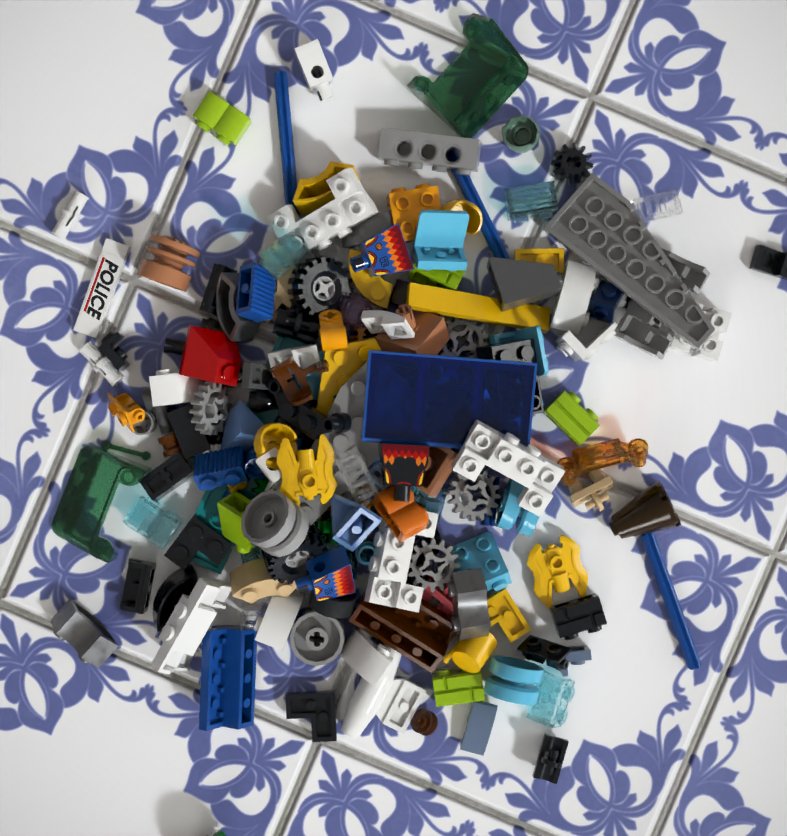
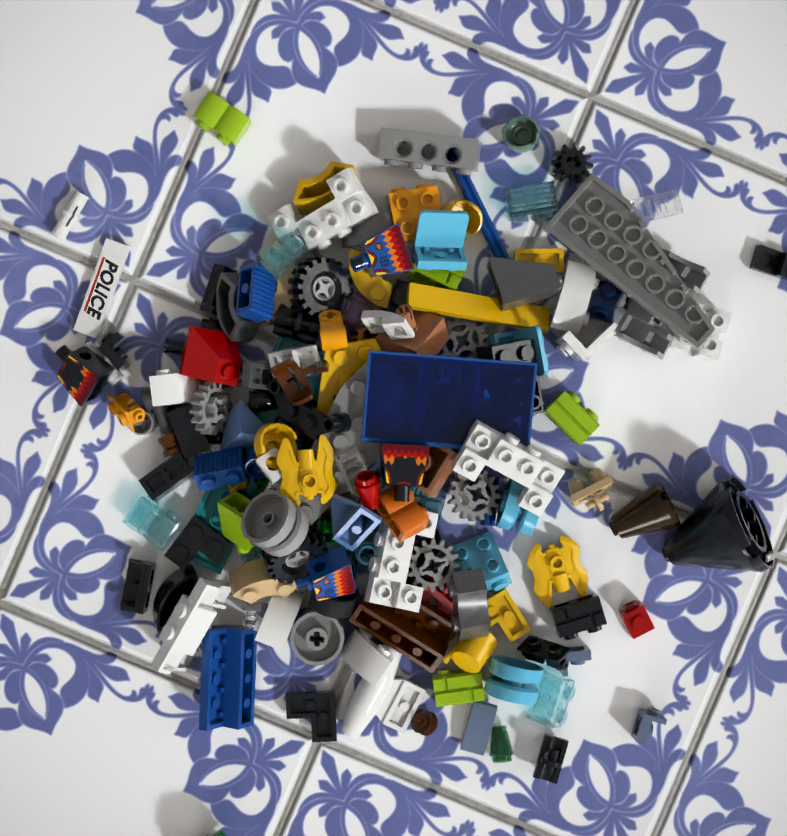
(83, 373): none -> black torso
(83, 633): flat silver brick -> none
(90, 497): clear green windscreen -> none
(106, 445): clear green hinge -> none
(168, 262): nougat wheel -> none
(285, 137): blue axle -> none
(312, 58): white torso -> none
(368, 488): none -> red cone
(475, 80): clear green windscreen -> none
(500, 745): none -> clear green cone
(602, 456): clear orange plate -> none
(636, 619): none -> red bracket
(643, 723): none -> sand blue bracket
(671, 600): blue axle -> none
(722, 533): none -> black cone

